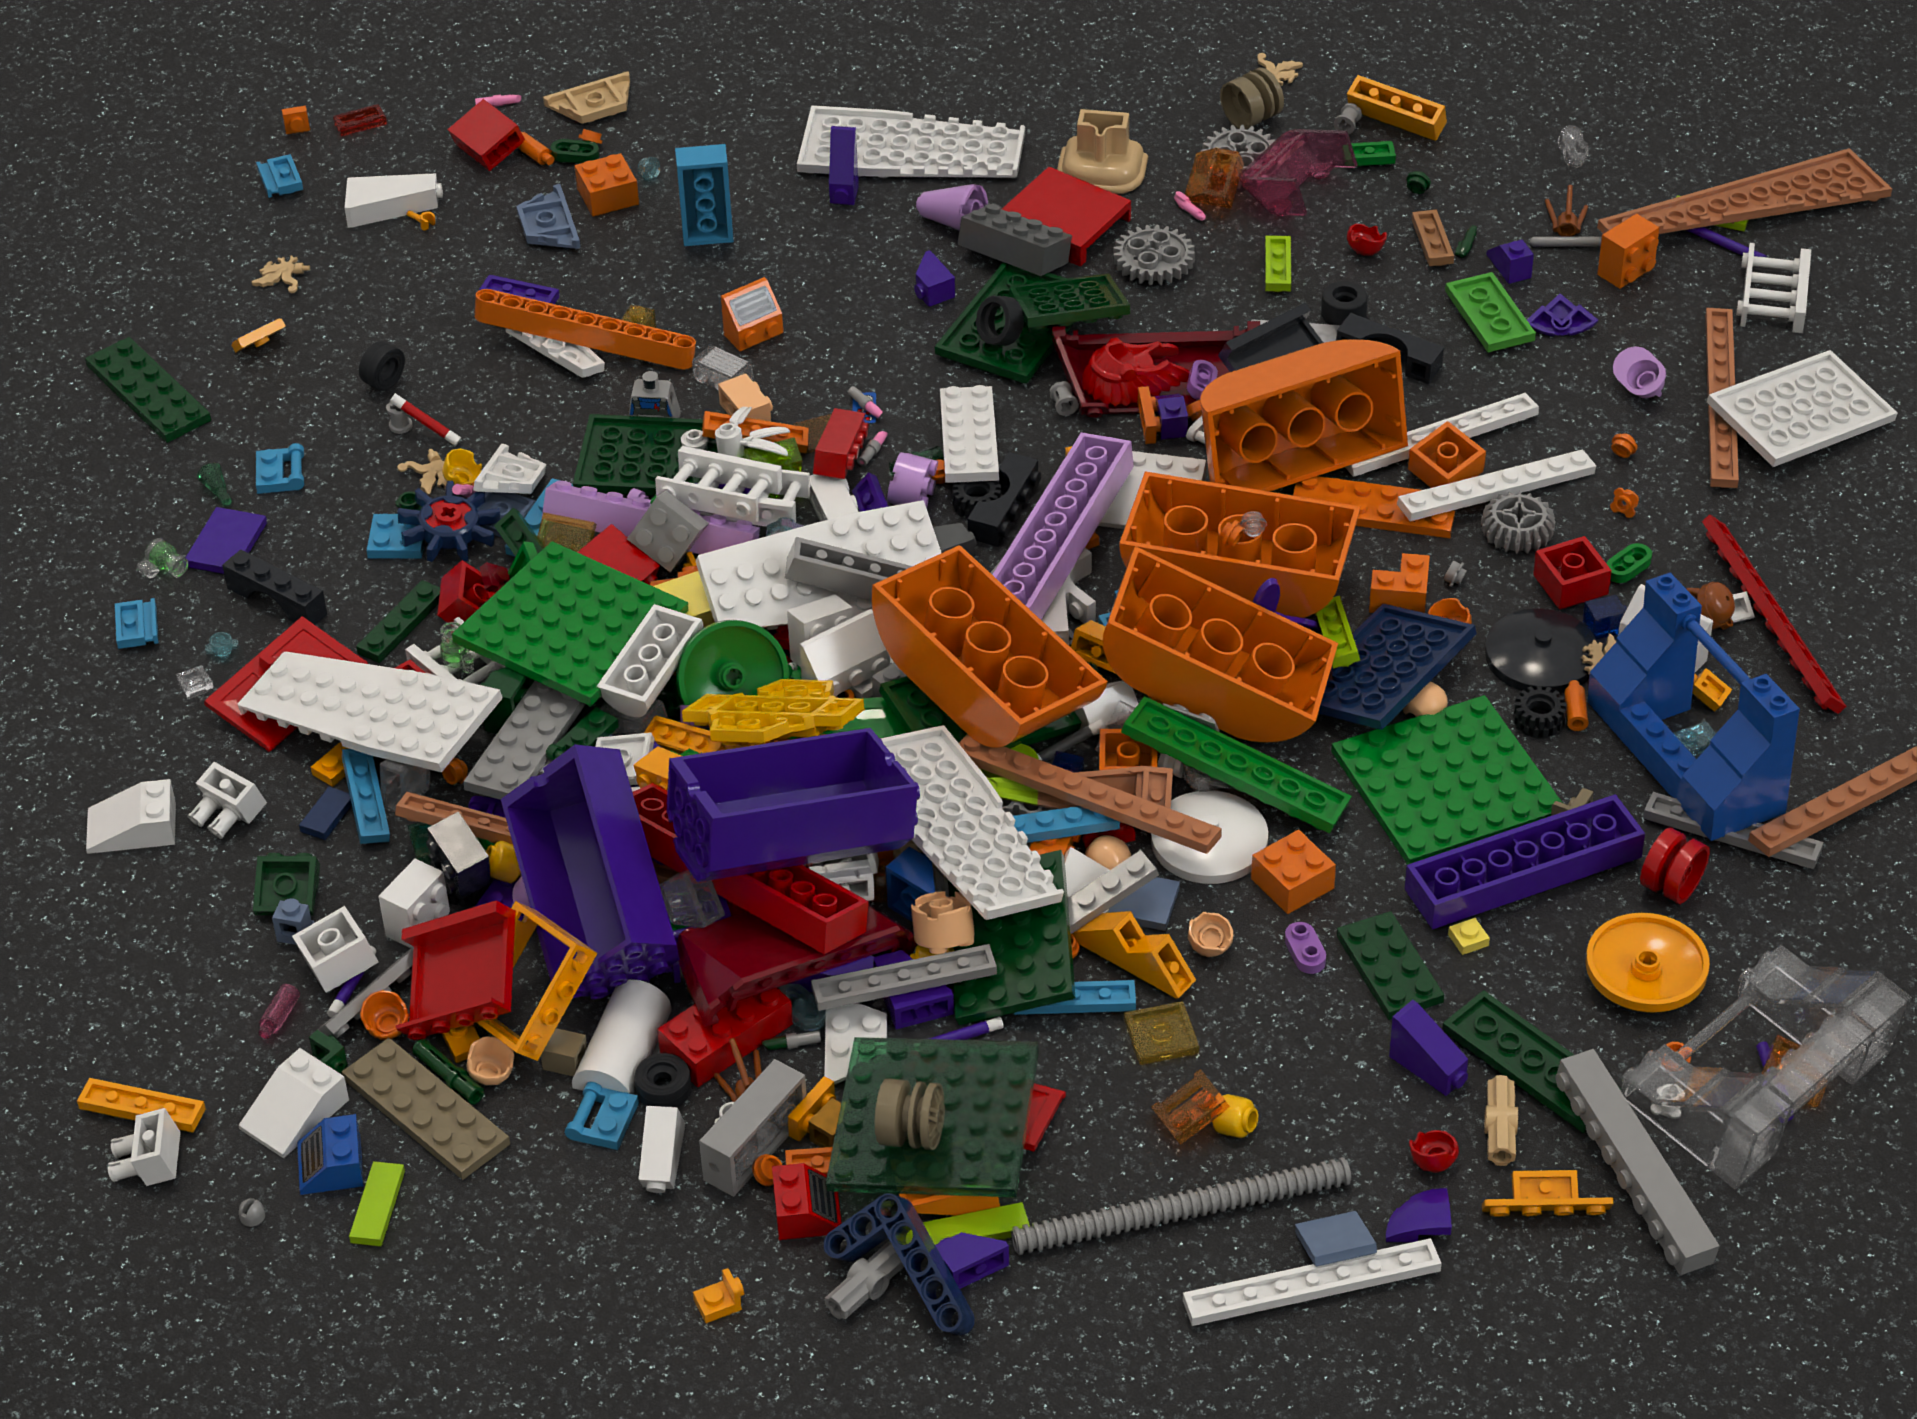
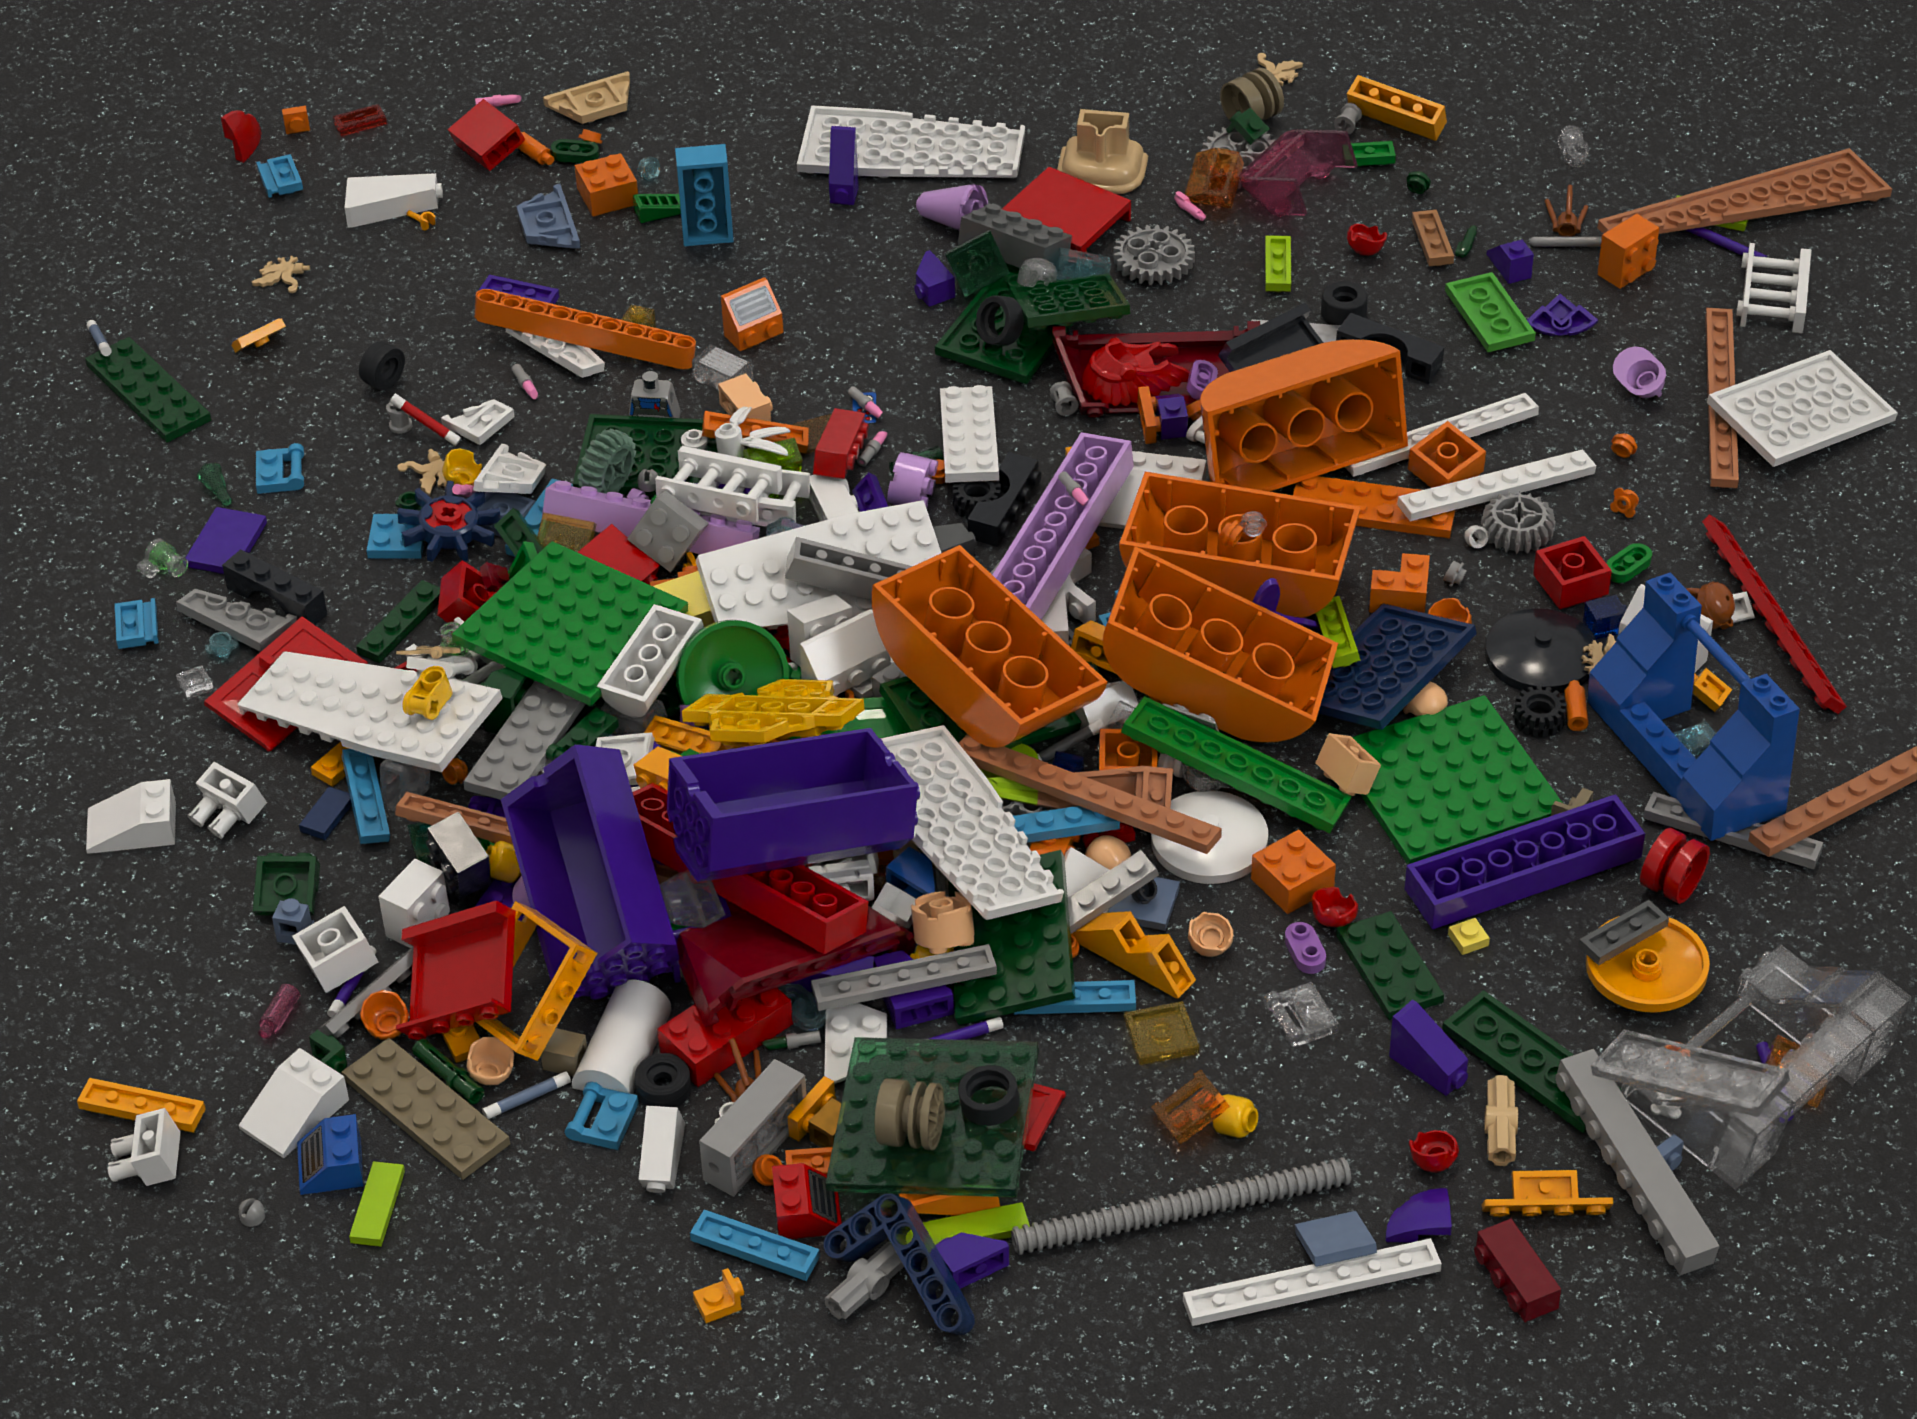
(98, 338): none -> bar
(238, 619): none -> light grey wing
(243, 131): none -> red brick
(428, 693): none -> yellow piece
(436, 652): none -> tan piece
(451, 664): none -> white plate
(480, 421): none -> white wing
(525, 381): none -> piece
(526, 1095): none -> sand blue bar
(607, 461): none -> sand green gear
(650, 485): none -> light grey hinge
(656, 206): none -> green slope
(755, 1245): none -> dark azure plate
(895, 905): none -> white panel
(976, 263): none -> clear green slope
(991, 1113): none -> black tyre
(1035, 270): none -> clear hair
(1073, 488): none -> piece
(1080, 264): none -> clear light blue brick
(1145, 893): none -> black plate
(1248, 125): none -> dark green bracket
(1307, 1008): none -> clear plate
(1332, 908): none -> red hair
(1348, 764): none -> light nougat brick
(1479, 532): none -> white hinge
(1517, 1270): none -> dark red brick
(1623, 932): none -> dark grey plate
(1671, 1151): none -> sand blue plate
(1690, 1073): none -> clear plate

